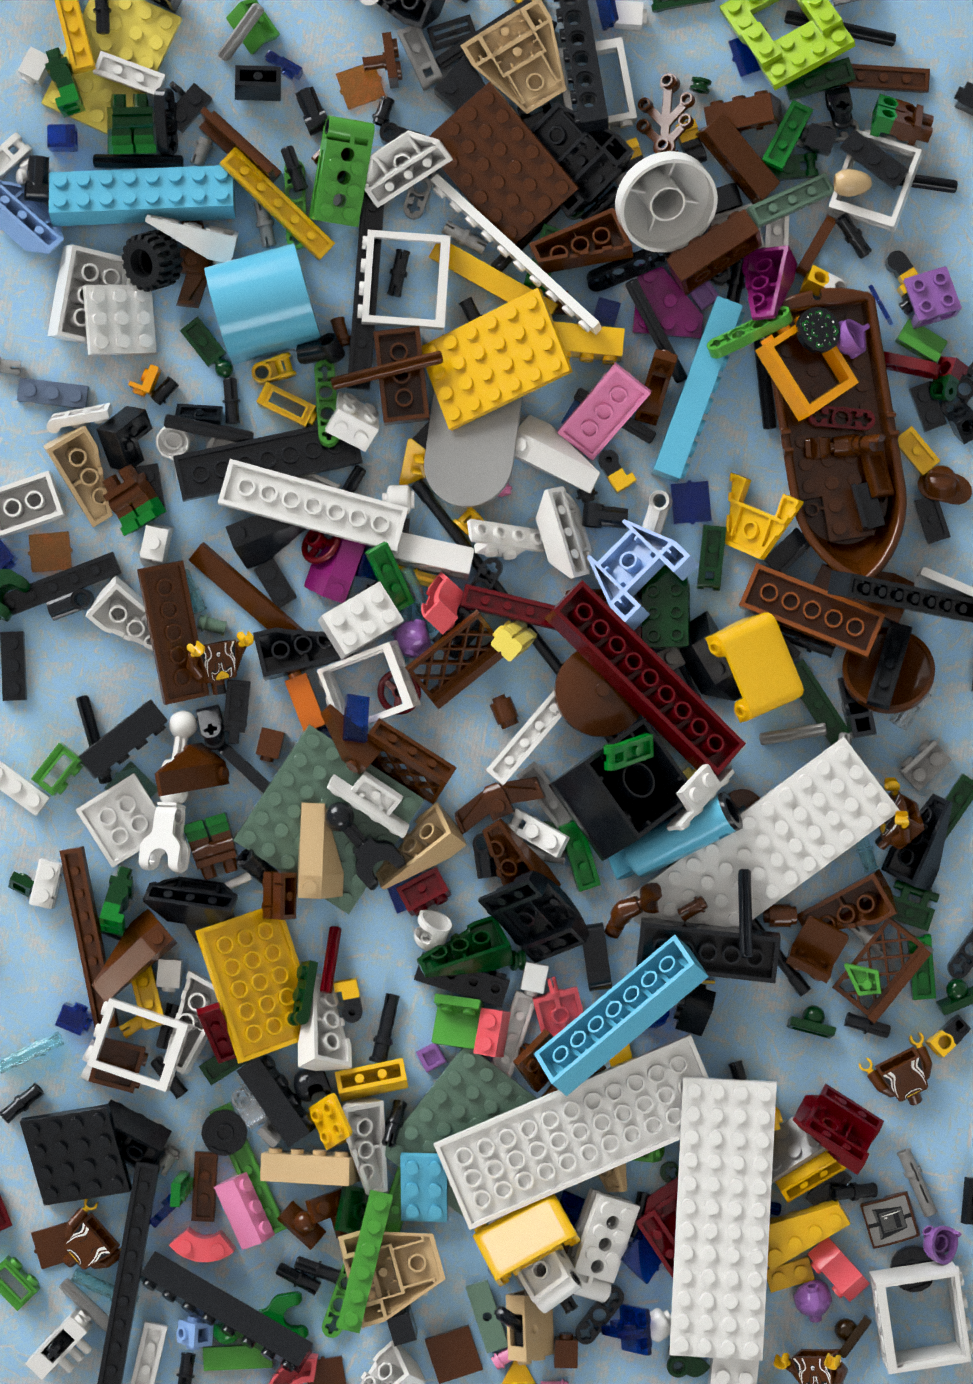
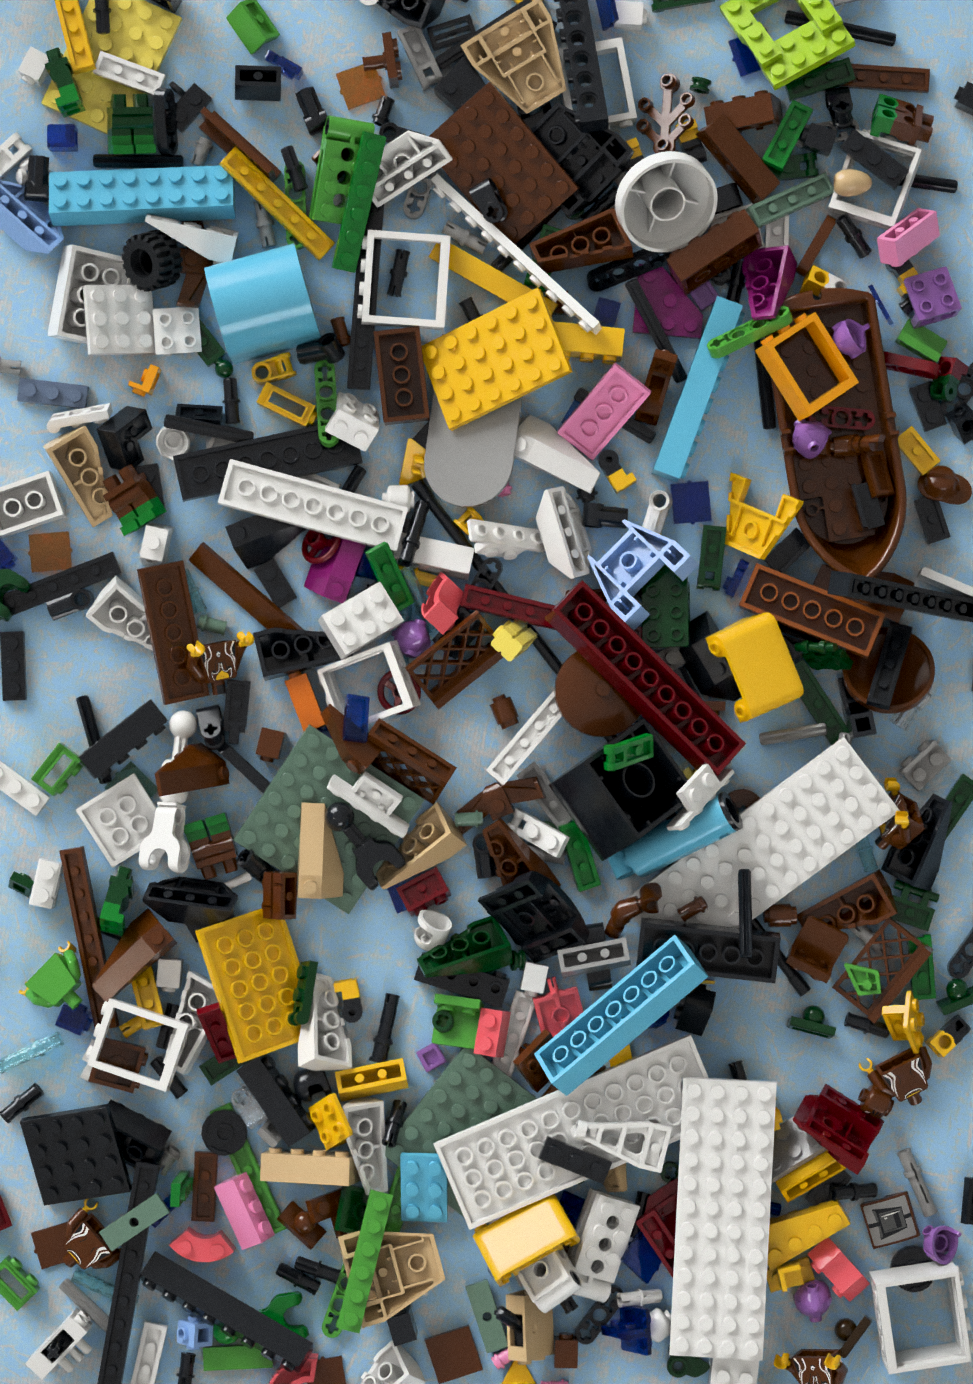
(56, 981): none -> bright green torso
(123, 1228): none -> sand green tile
(164, 391): black pin -> none
(176, 330): none -> white hinge
(241, 31): light grey axle -> none
(330, 960): dark red axle -> none
(358, 202): none -> green plate
(386, 370): reddish brown axle -> none
(411, 541): none -> black pin
(436, 1019): none -> dark green bush
(469, 819): none -> sand green pin
(487, 198): none -> black piece
(575, 1159): none -> black plate
(594, 957): none -> light grey brick
(639, 1297): none -> white axle
(653, 1147): none -> white plate
(716, 706): none -> reddish brown plate
(732, 583): none -> clear blue plate
(789, 1275): none -> yellow panel
(808, 435): none -> medium lavender helmet
(818, 330): black tile -> none
(824, 655): none -> dark green plate
(875, 1102): none -> reddish brown head
(905, 1021): none -> yellow bracket
(908, 237): none -> bright pink brick

